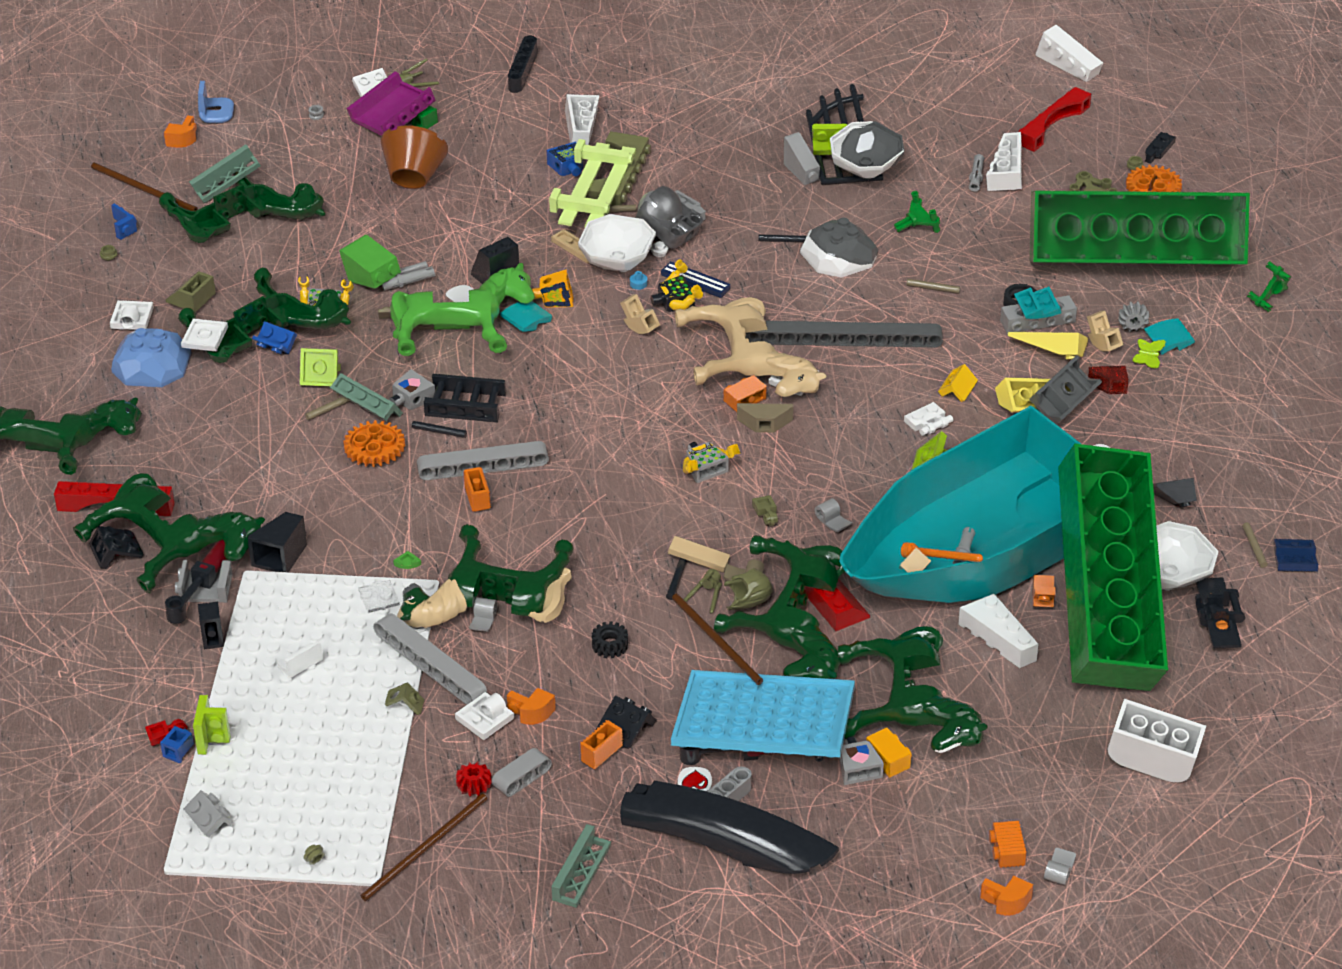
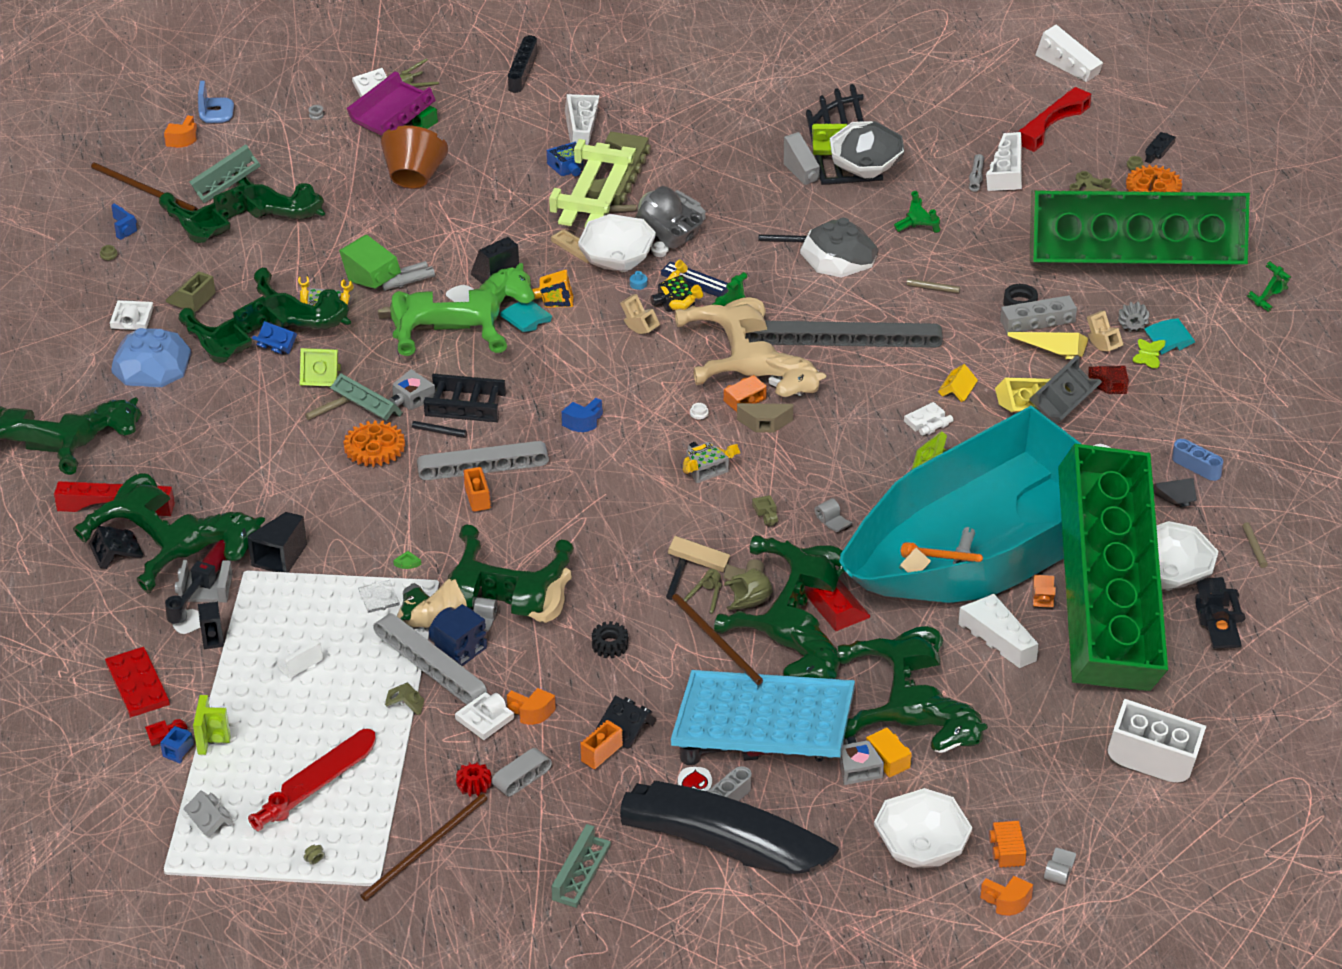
(137, 682): none -> red plate
(190, 624): none -> white sticker
(204, 335): white plate -> none
(313, 778): none -> red piece
(459, 633): none -> dark blue piece
(582, 418): none -> blue brick
(699, 411): none -> white plate
(735, 291): none -> green axle
(923, 828): none -> white rock
(1038, 303): teal slope -> none
(1197, 459): none -> medium blue beam
(1295, 555): dark blue slope -> none

